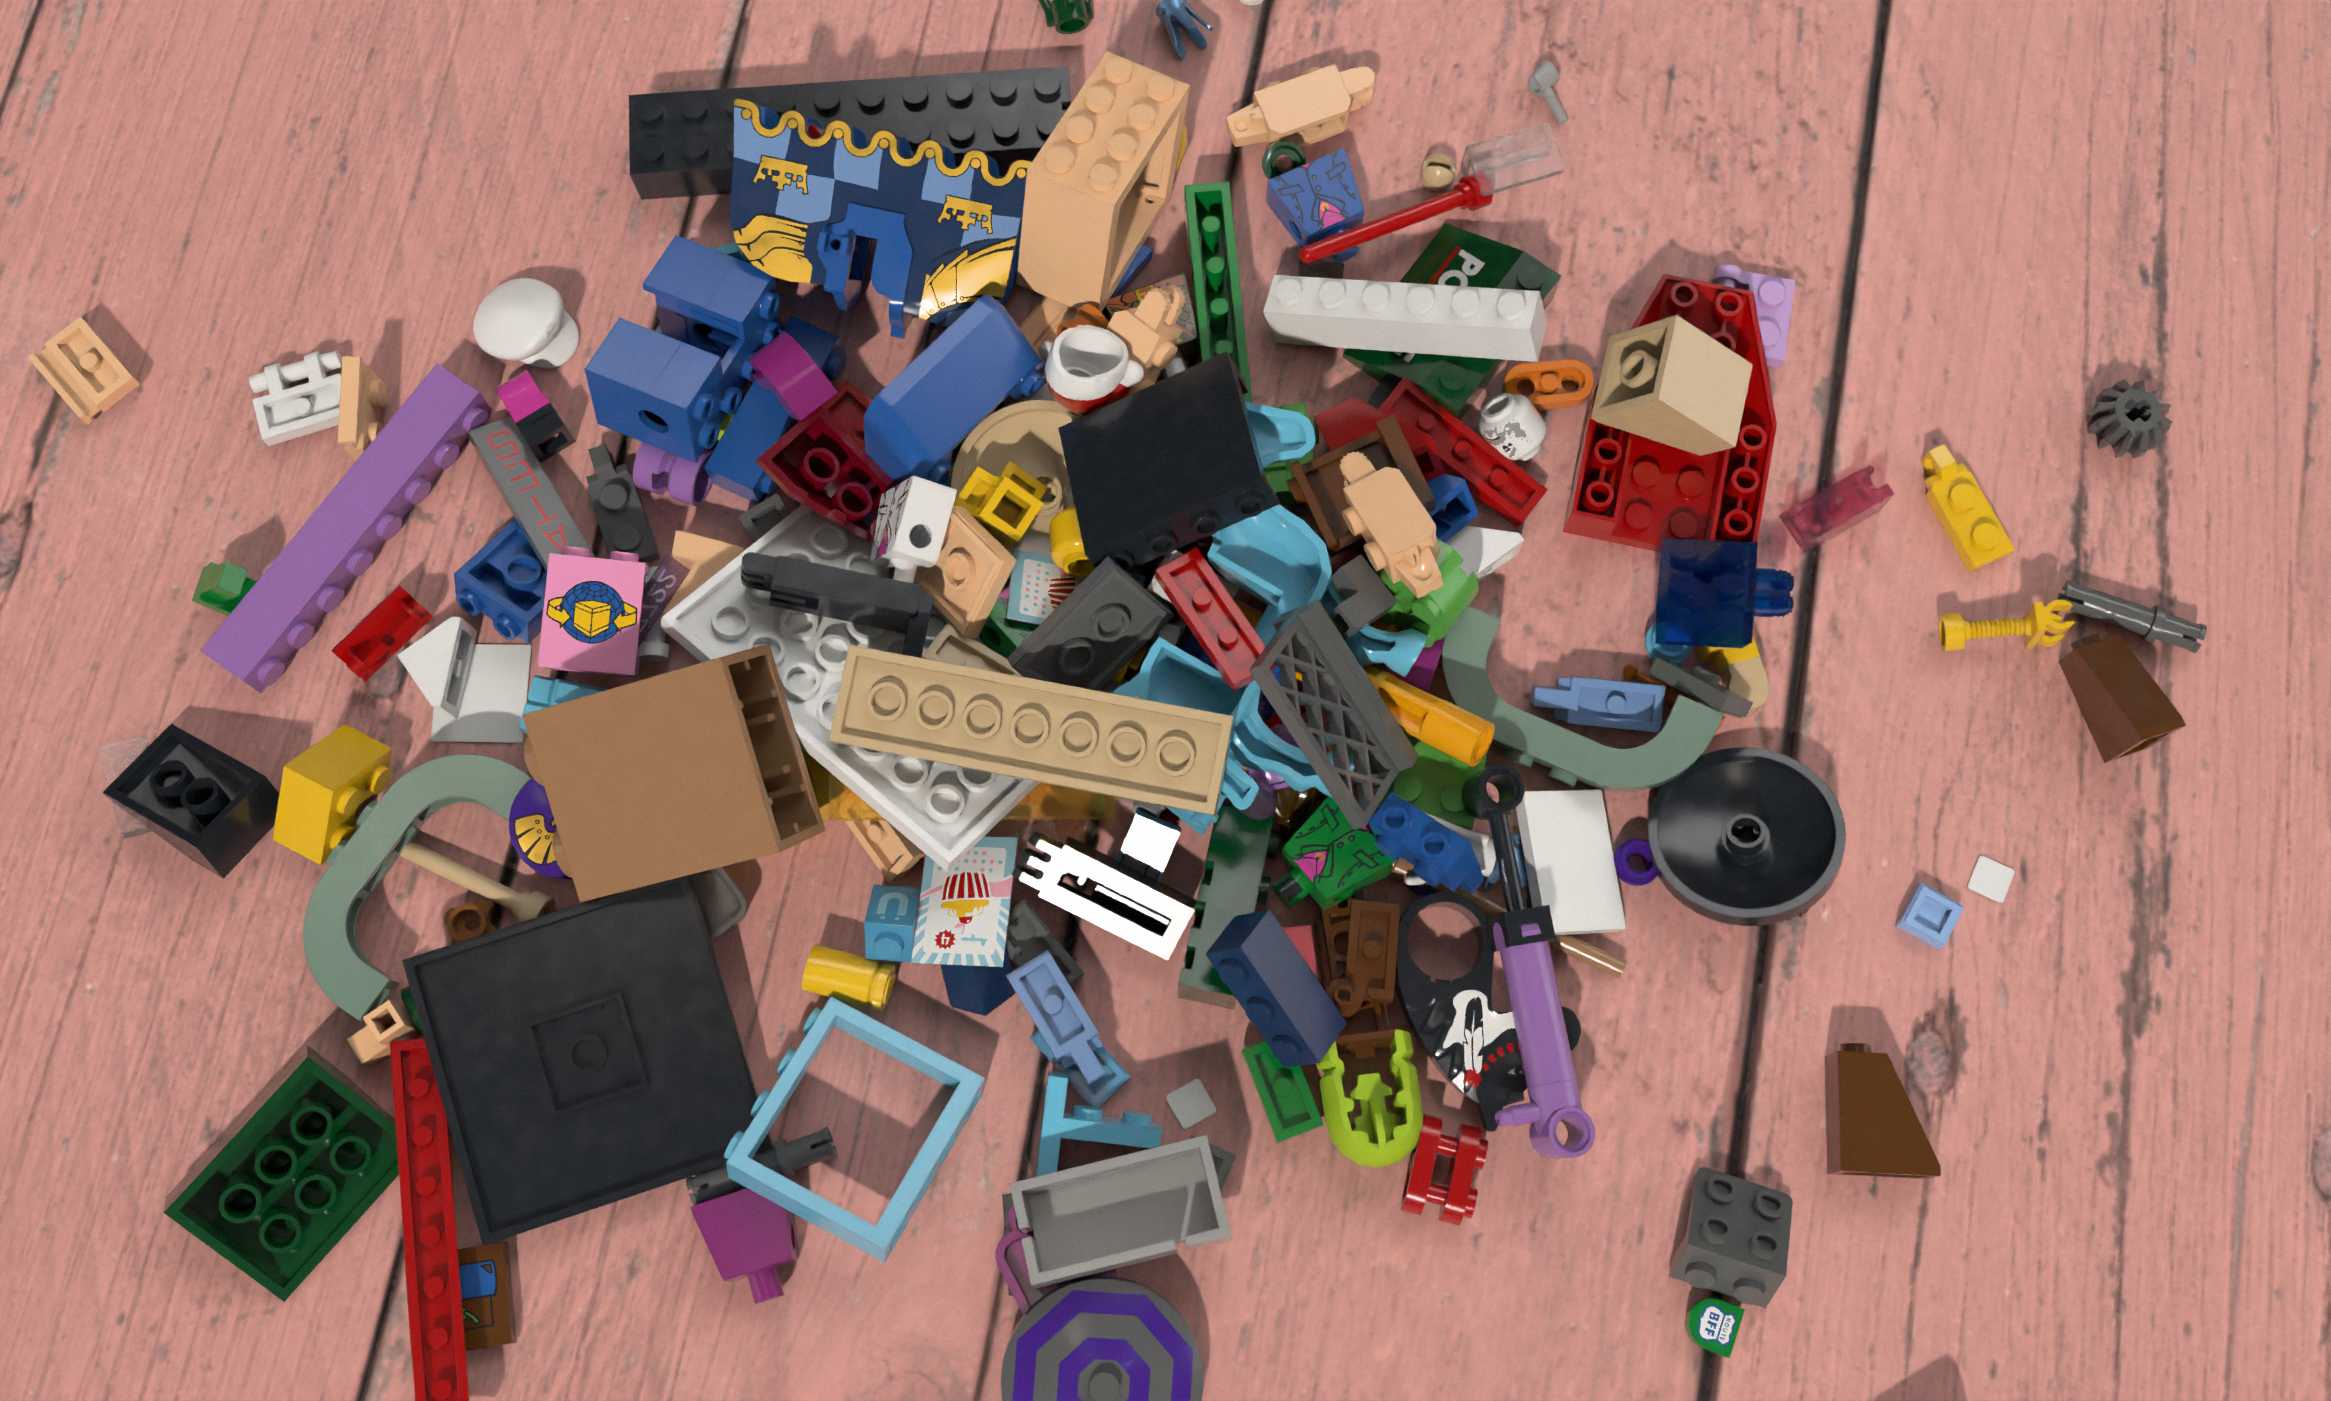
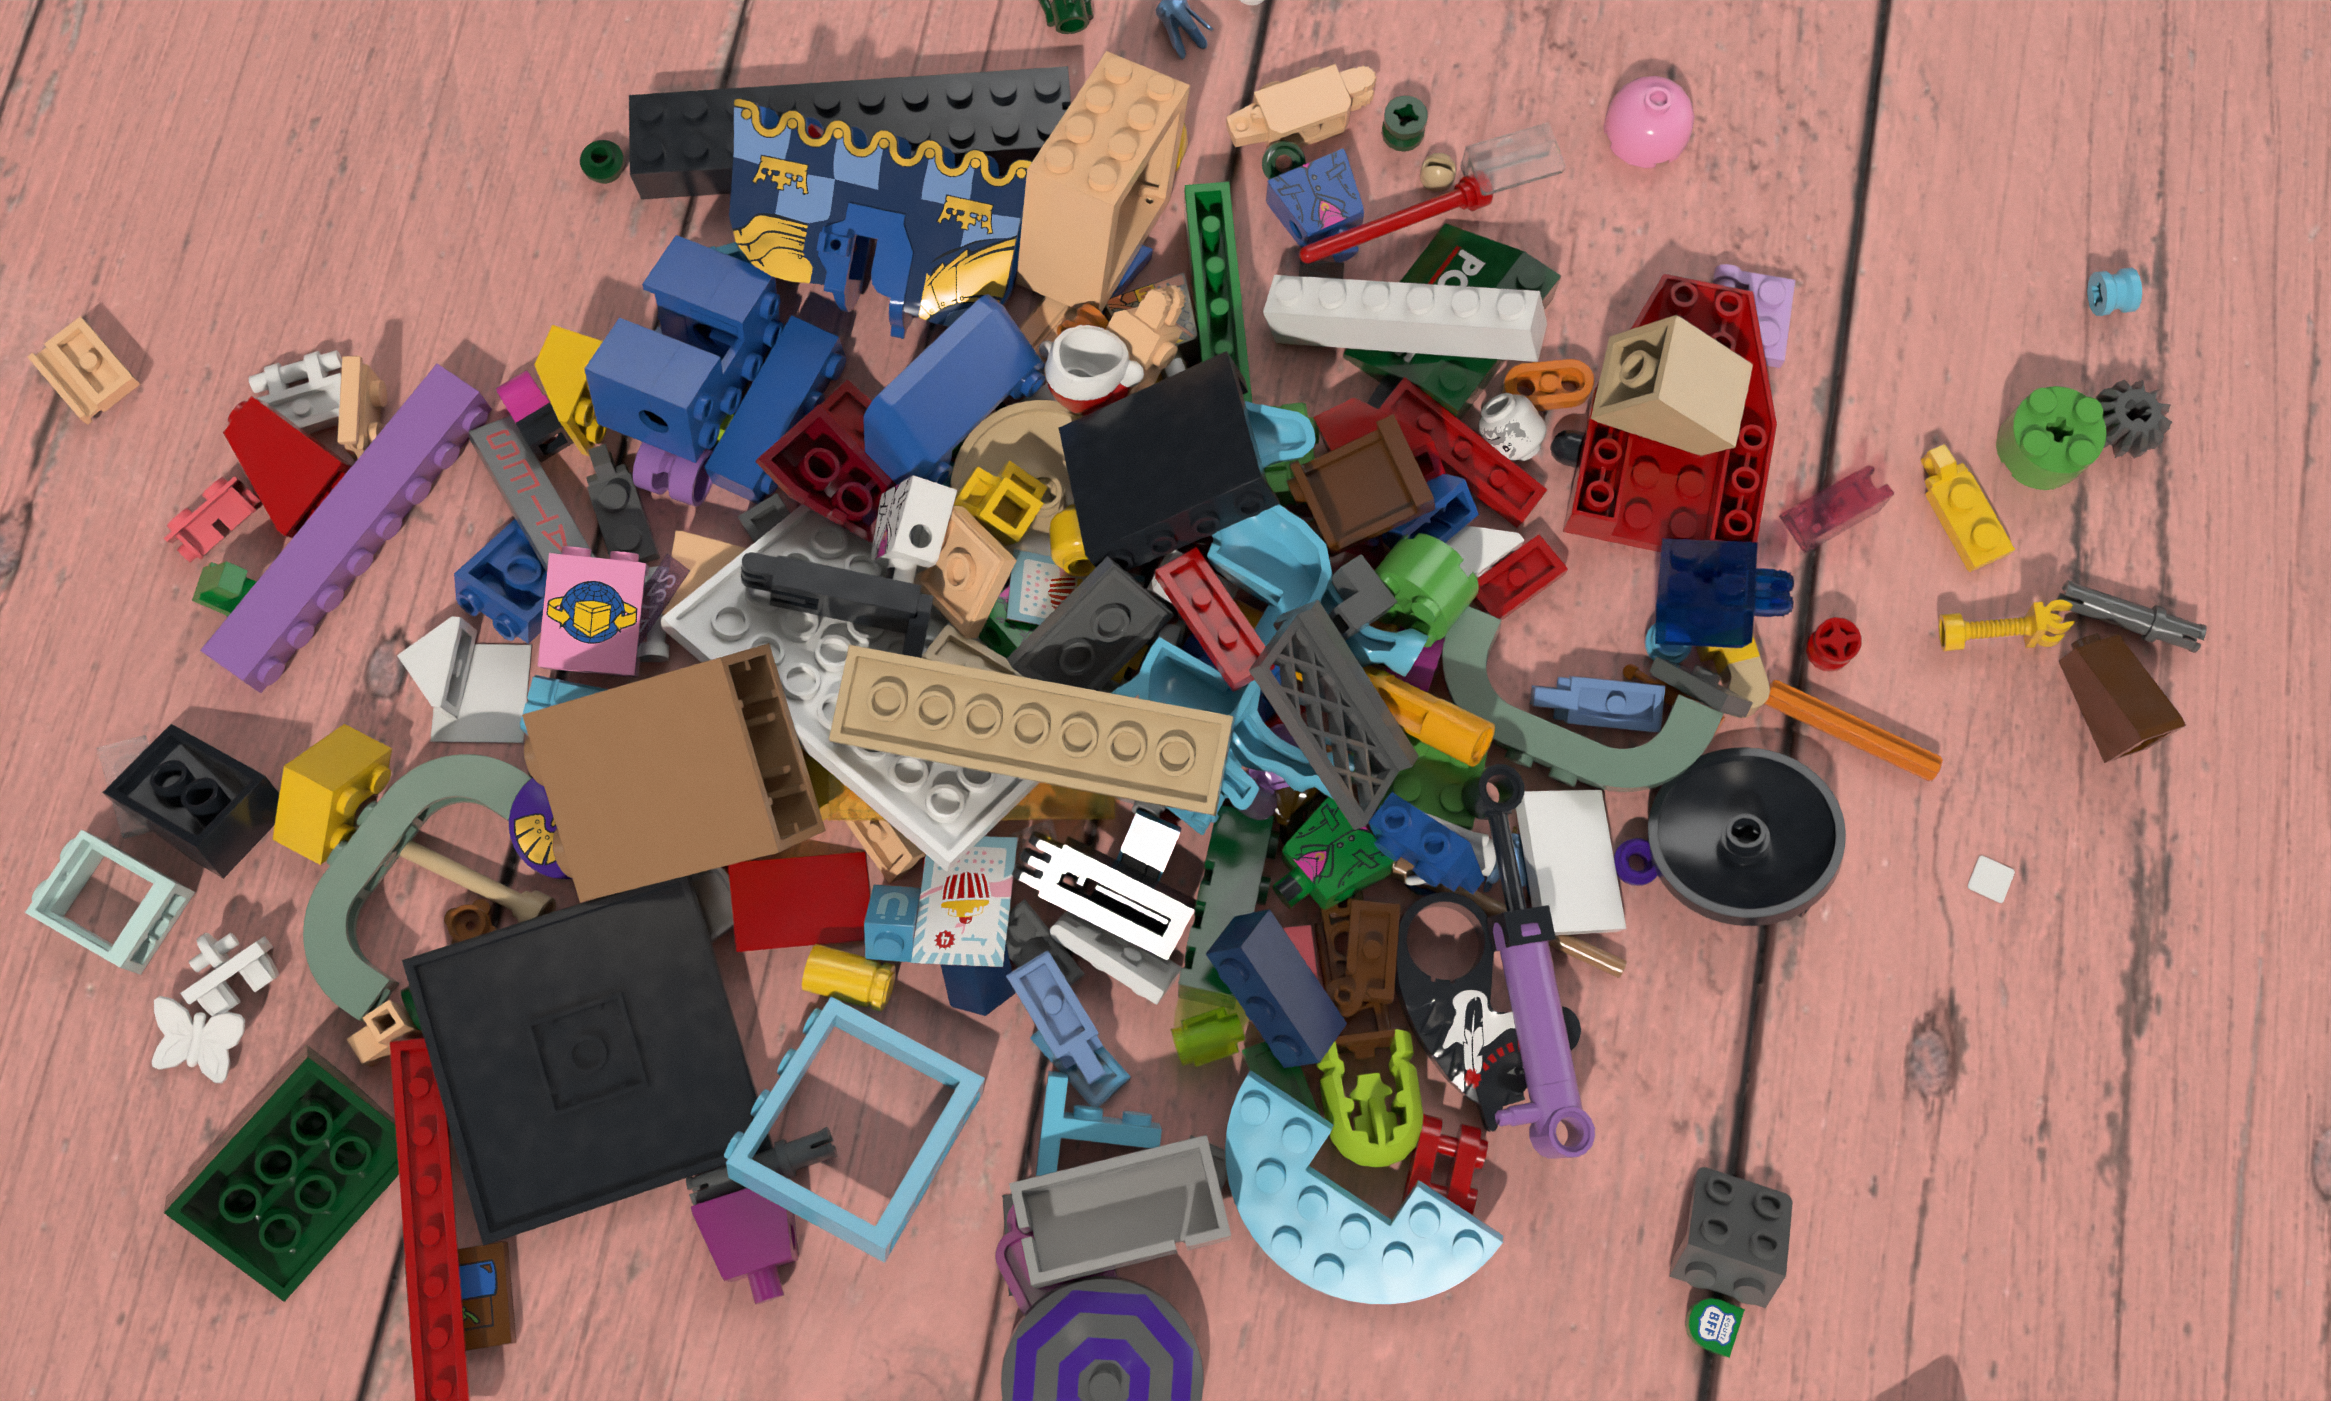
(145, 928): none -> light aqua window
(195, 1041): none -> white piece
(197, 528): none -> coral hinge
(212, 990): none -> white hips
(283, 463): none -> red slope
(382, 633): red hinge -> none
(526, 324): white piece -> none
(565, 382): none -> yellow slope
(606, 171): none -> dark green plate
(791, 376): magenta brick -> none
(799, 901): none -> red sticker
(1128, 963): none -> white hinge
(1191, 1103): white sticker -> none
(1207, 1037): none -> clear neon green brick
(1326, 1231): none -> medium azure plate
(1392, 523): light nougat hinge -> none
(1404, 135): none -> wheel
(1518, 578): none -> red plate
(1540, 85): light grey hand -> none
(1567, 447): none -> black hinge
(1649, 121): none -> bright pink cylinder
(1840, 636): none -> red wheel
(1854, 730): none -> orange axle
(1872, 1119): reddish brown slope -> none
(1929, 916): light blue tile -> none
(2051, 437): none -> bright green brick
(2114, 291): none -> medium azure wheel

